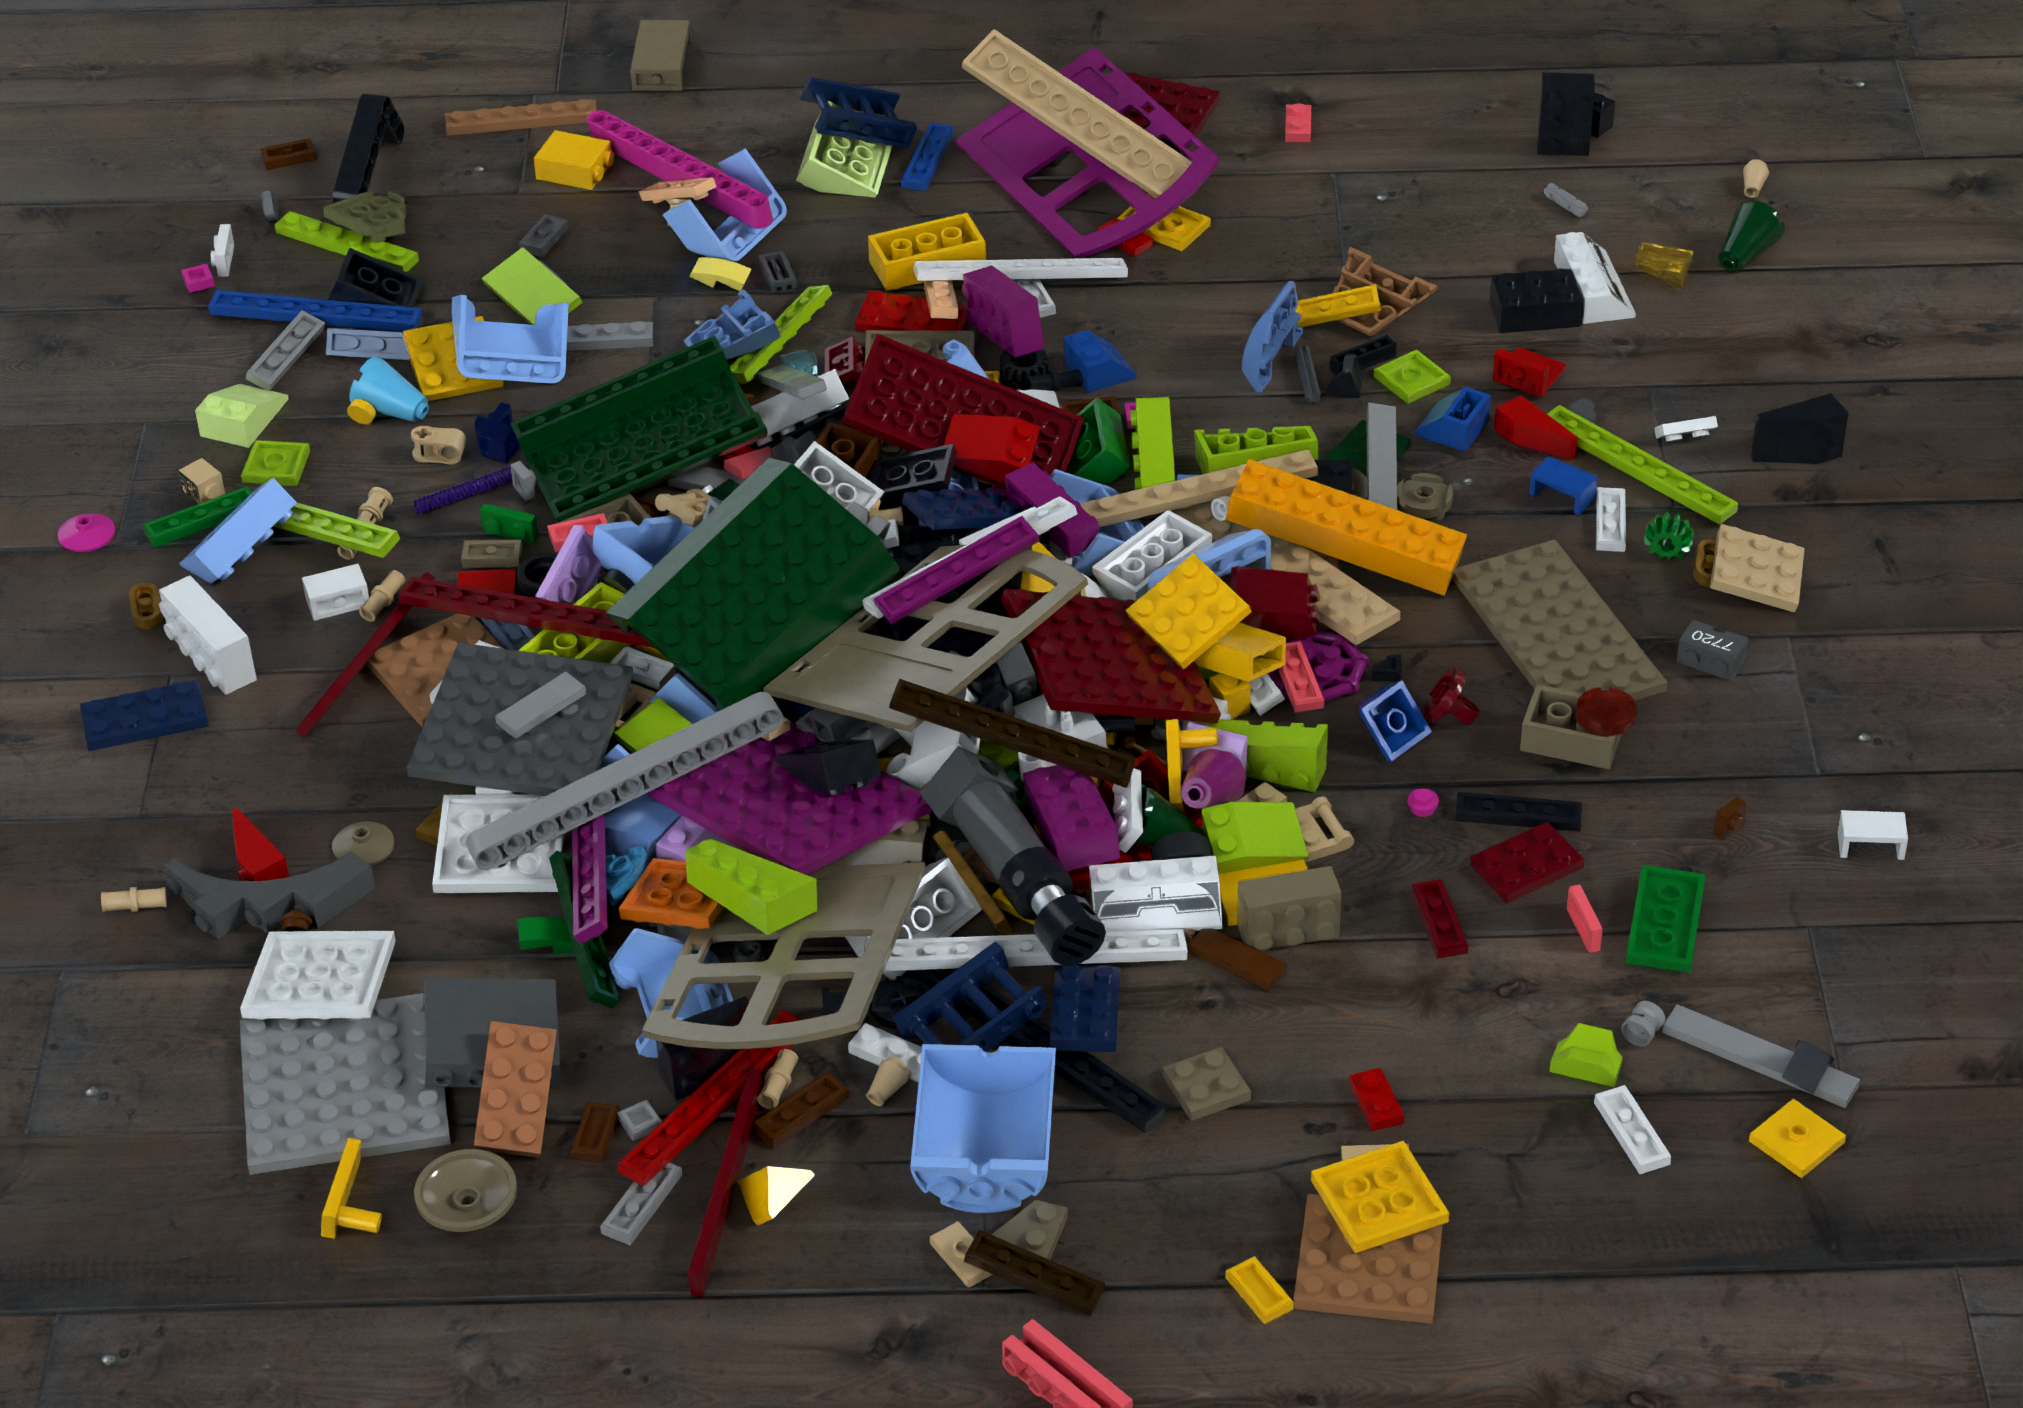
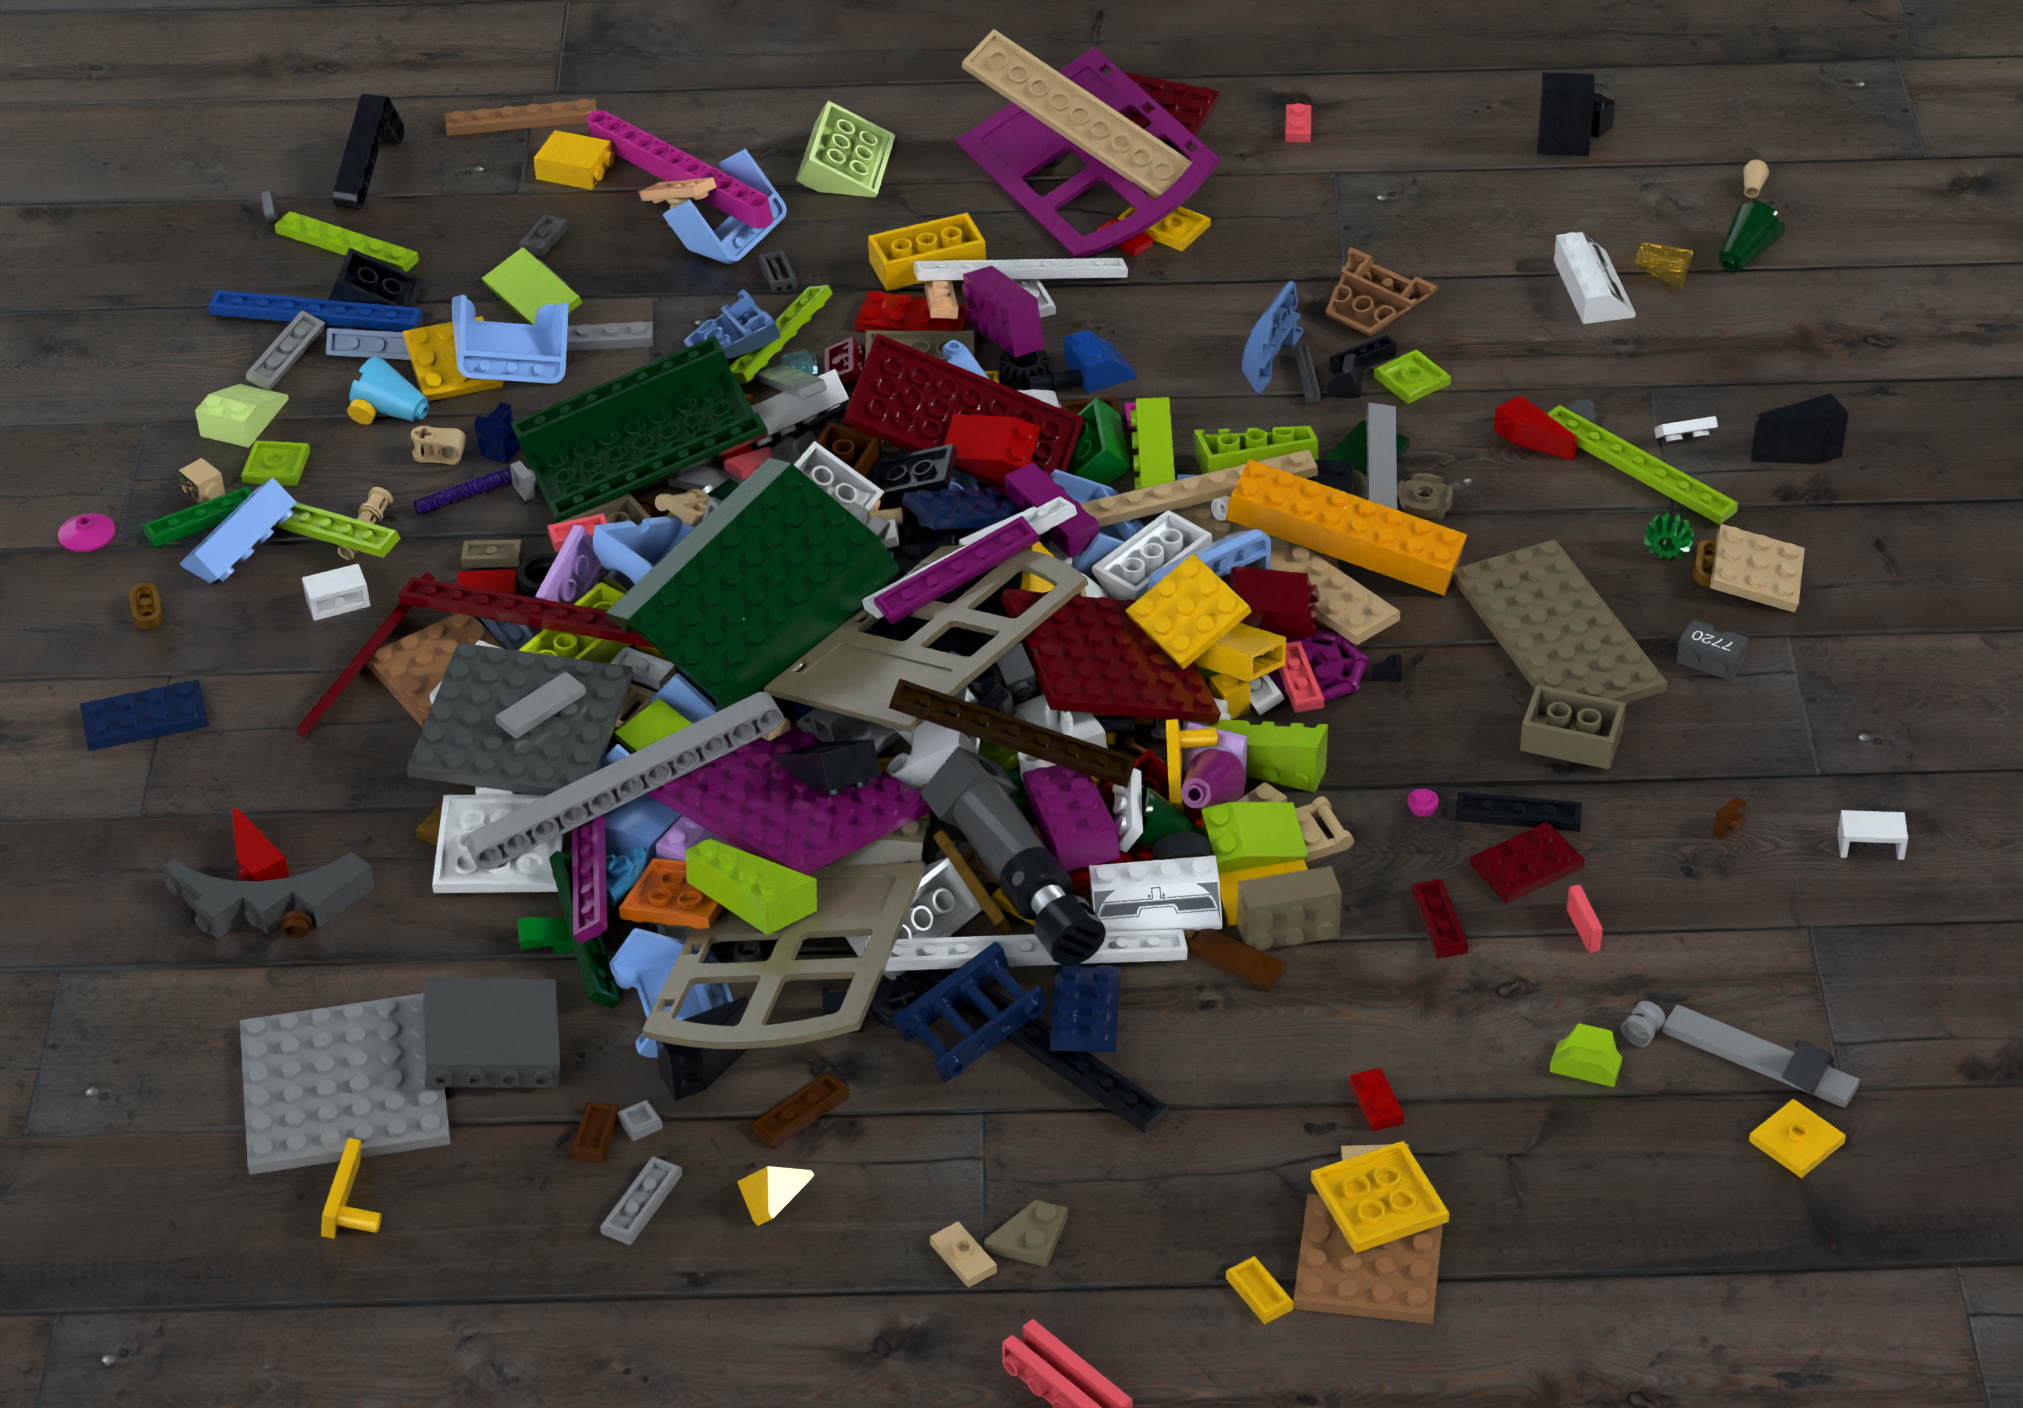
(134, 899): tan pin -> none
(197, 278): dark pink plate -> none
(207, 635): white brick -> none
(223, 252): white plate -> none
(288, 154): reddish brown tile -> none
(318, 975): white plate -> none
(365, 839): dark tan dish -> none
(370, 214): olive plate -> none
(382, 595): tan pin -> none
(465, 1190): dark tan dish -> none
(509, 523): green plate -> none
(515, 1089): nougat plate -> none
(660, 55): dark tan panel -> none
(698, 1110): red tile -> none
(725, 1184): dark red tile -> none
(727, 272): light yellow slope -> none
(777, 1079): tan pin -> none
(857, 125): dark blue fence -> none
(878, 1045): white plate -> none
(889, 1078): tan cone -> none
(927, 156): blue tile -> none
(983, 1125): light blue cylinder -> none
(1034, 1272): dark brown tile -> none
(1206, 1083): dark tan plate -> none
(1338, 306): yellow tile -> none
(1393, 719): blue slope -> none
(1448, 698): dark red tile -> none
(1457, 419): blue slope -> none
(1526, 370): red bracket -> none
(1535, 300): black brick -> none
(1565, 200): light grey axle -> none
(1566, 480): blue panel -> none
(1606, 711): clear red tile -> none
(1610, 519): white tile -> none
(1632, 1129): white plate -> none
(1665, 919): green plate -> none

